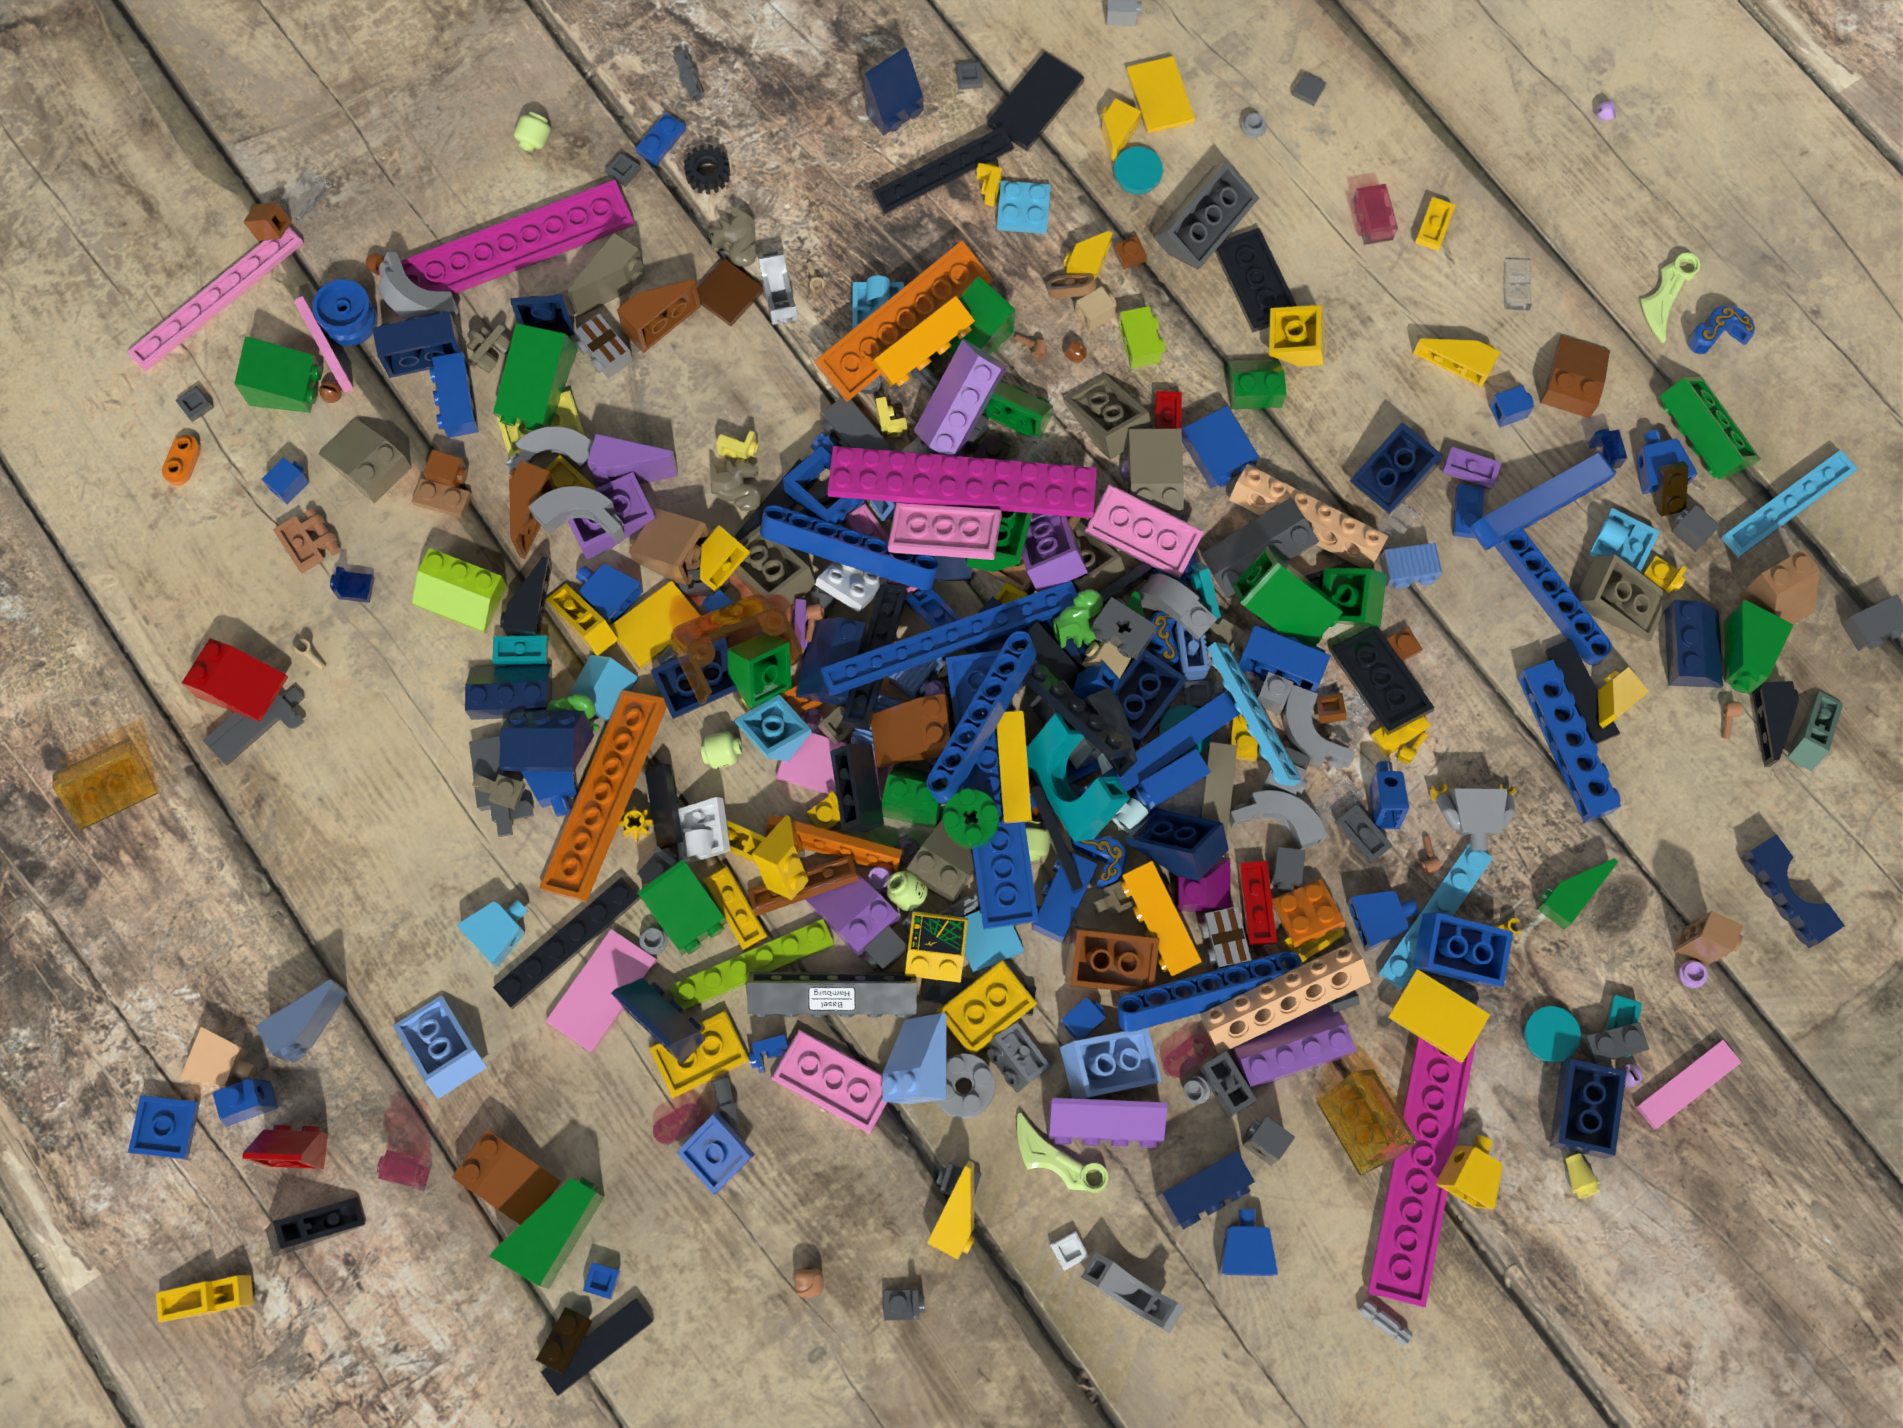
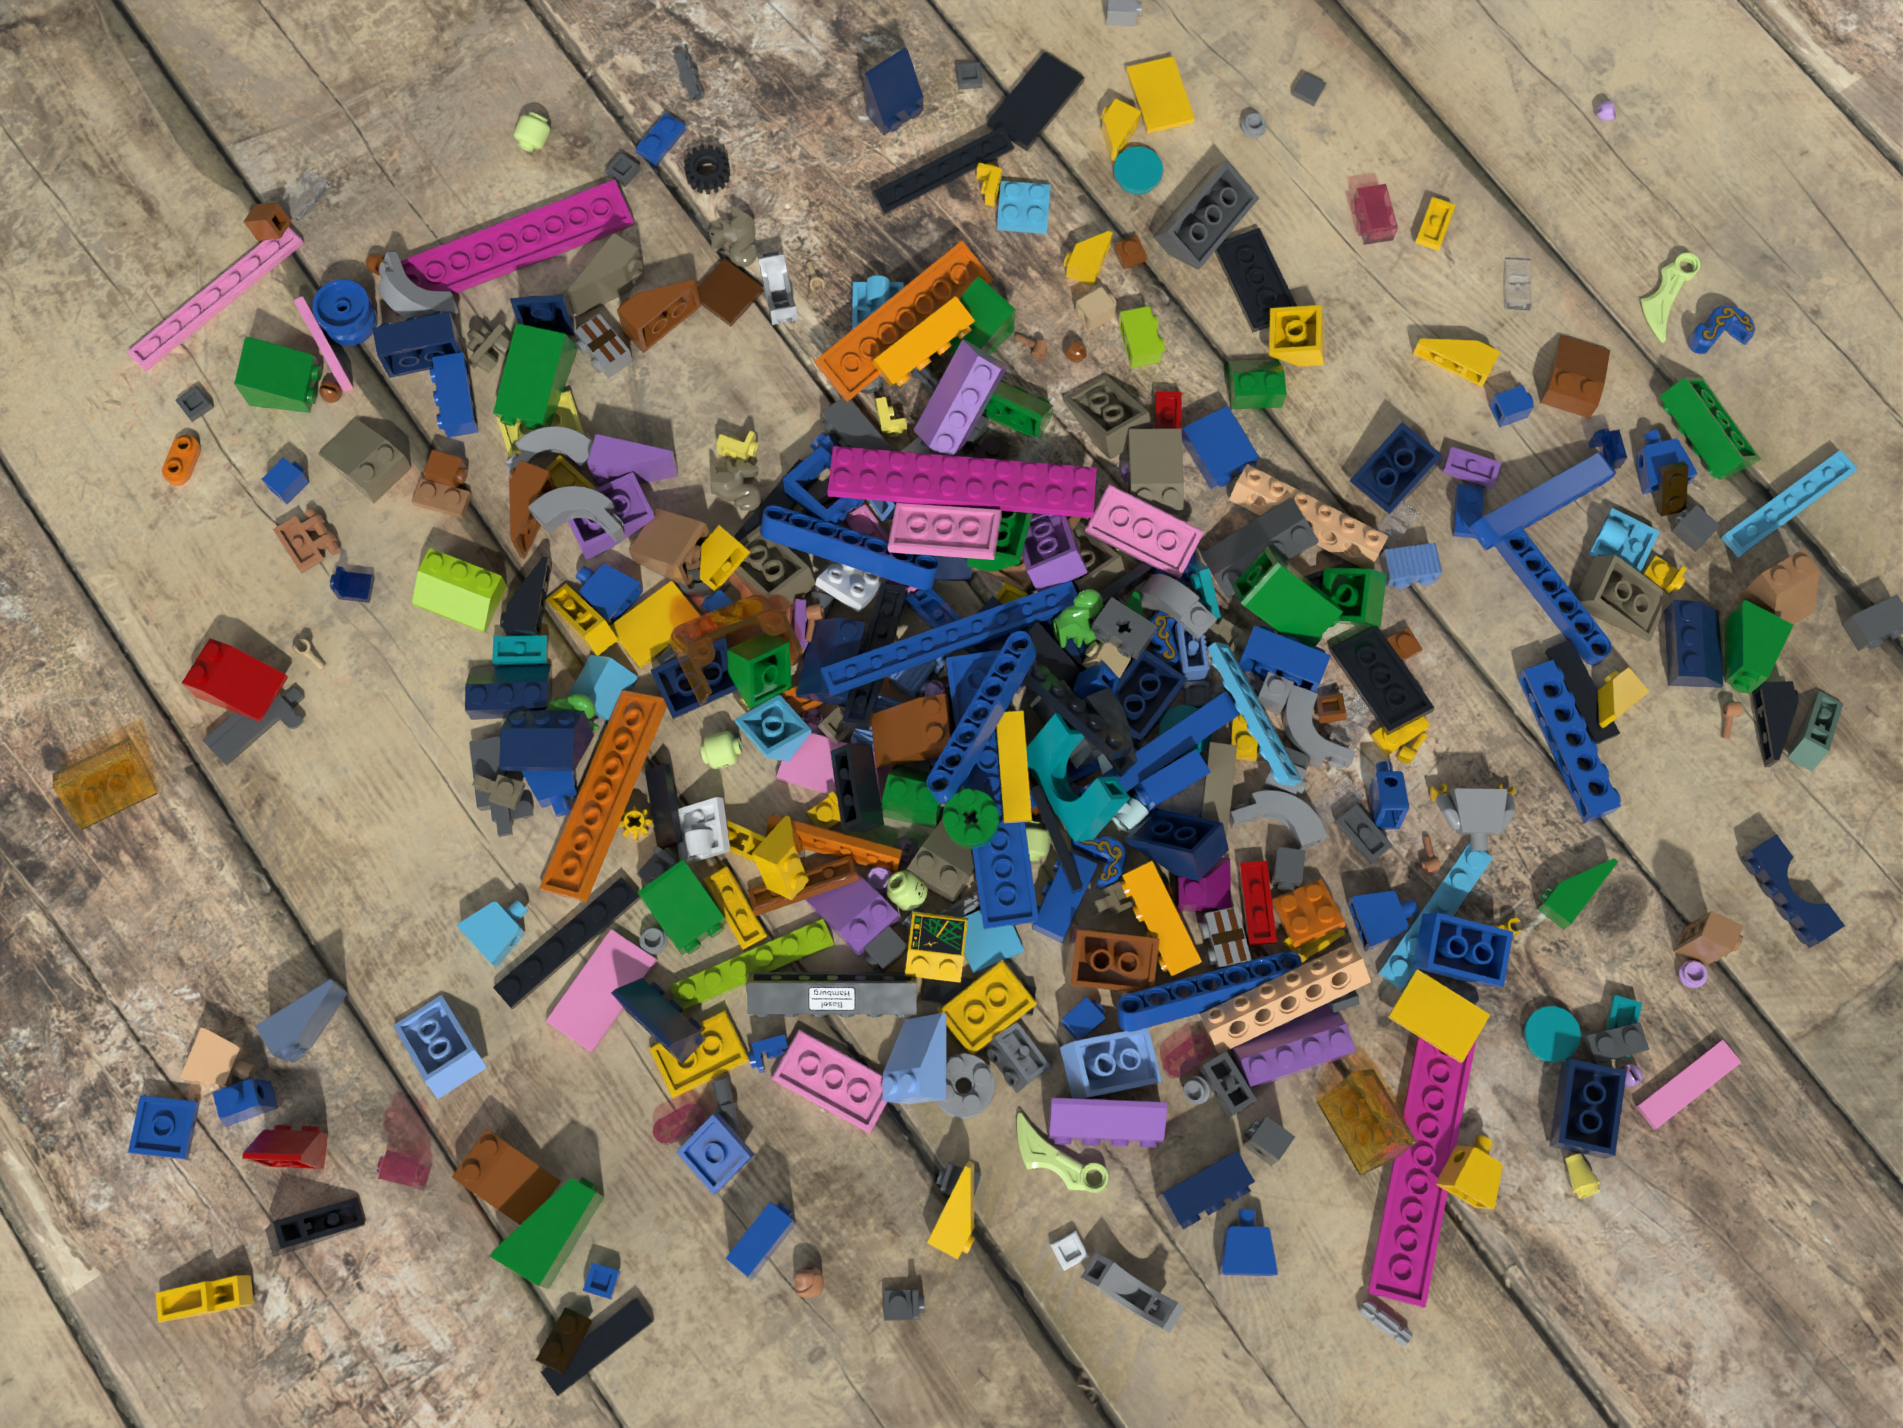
(762, 1239): none -> blue brick
(1071, 285): medium nougat plate -> none

